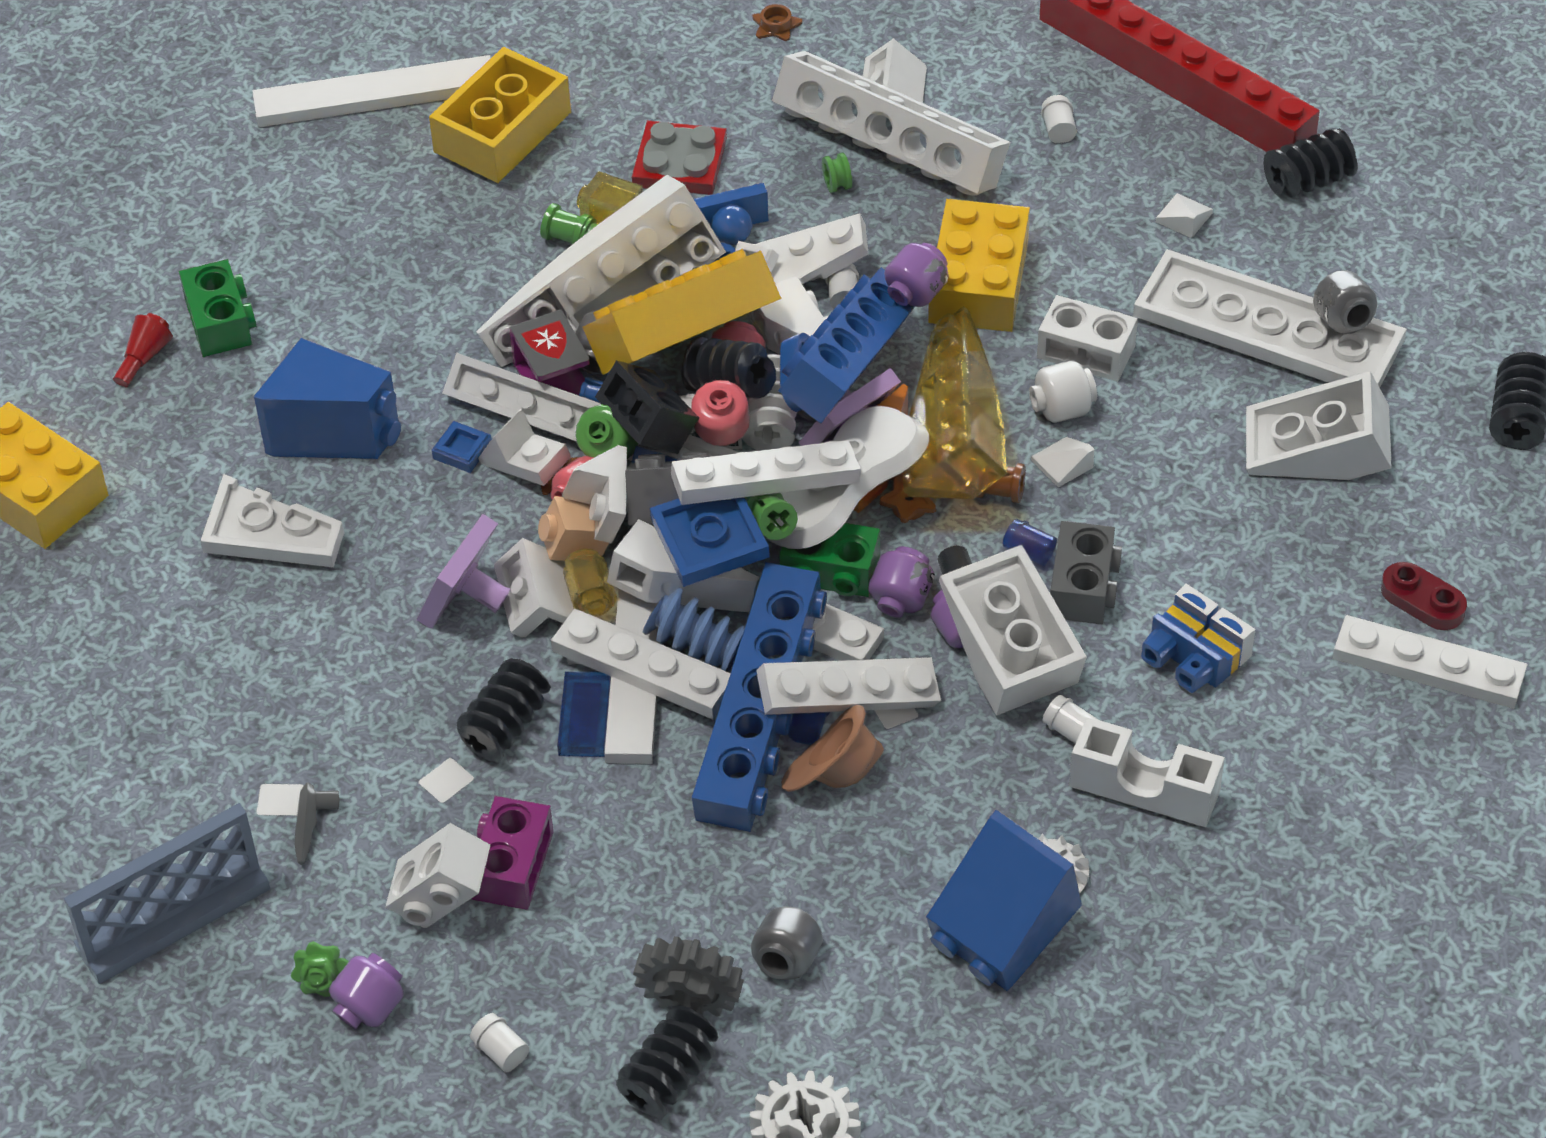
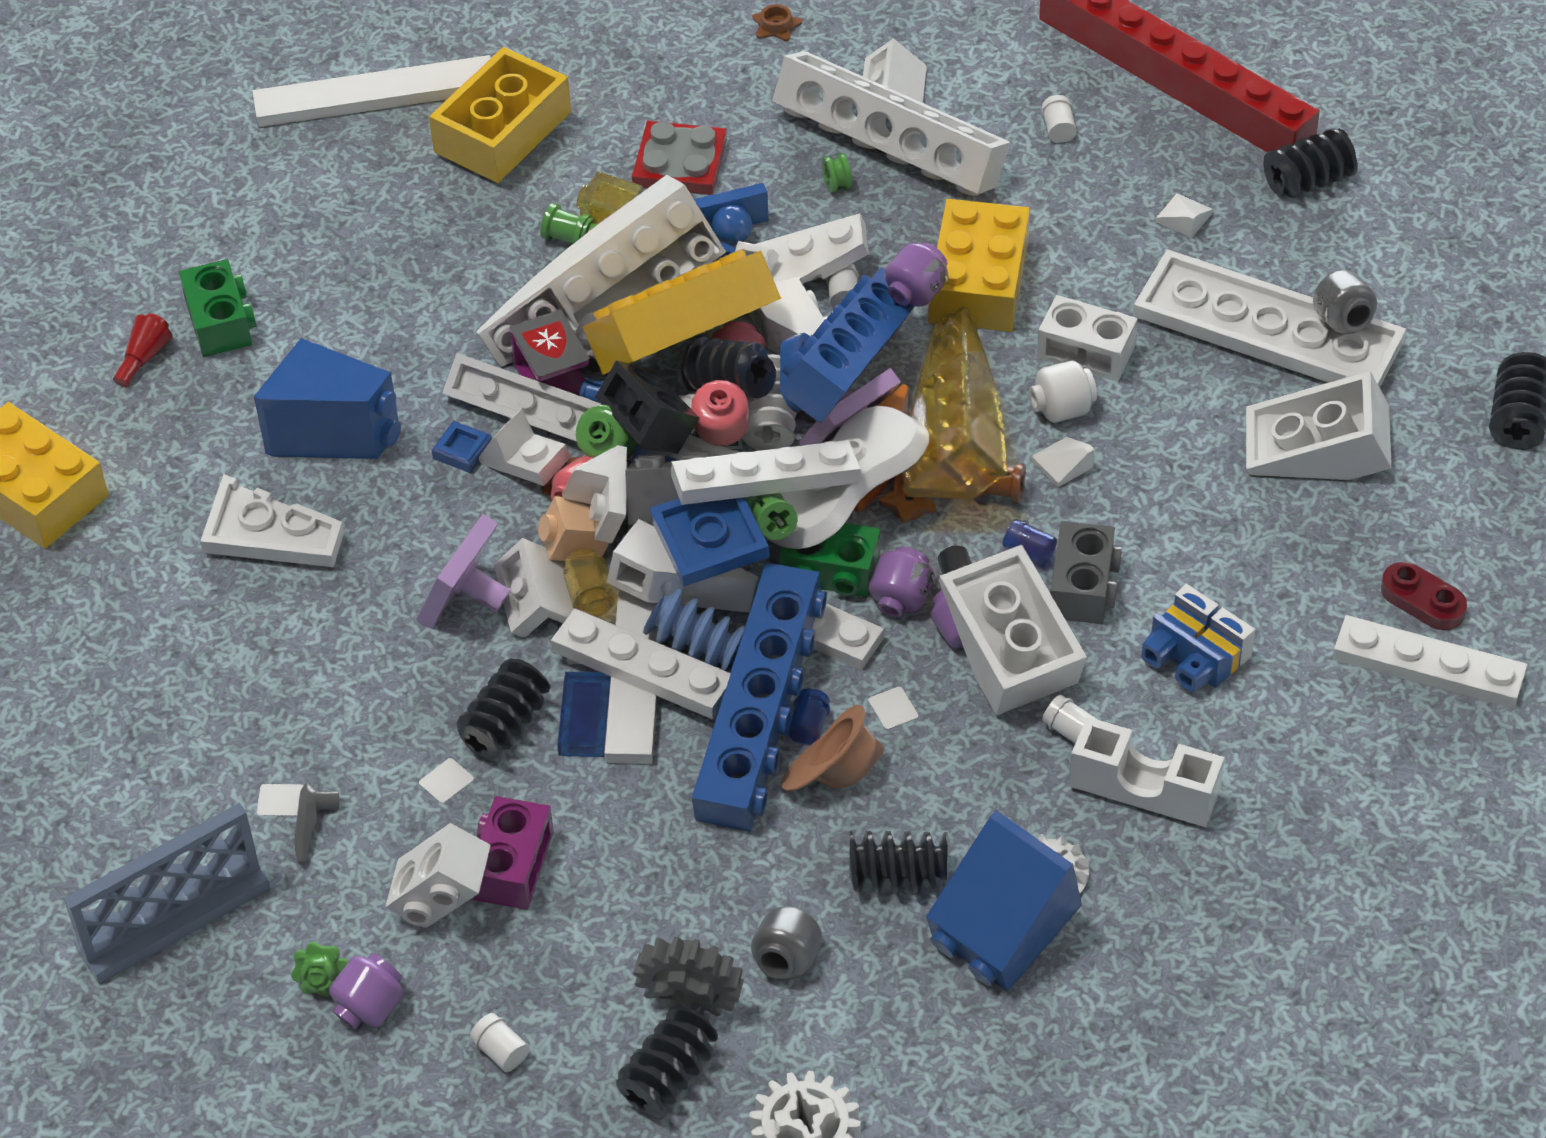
(847, 683): white plate -> none
(898, 862): none -> black piece

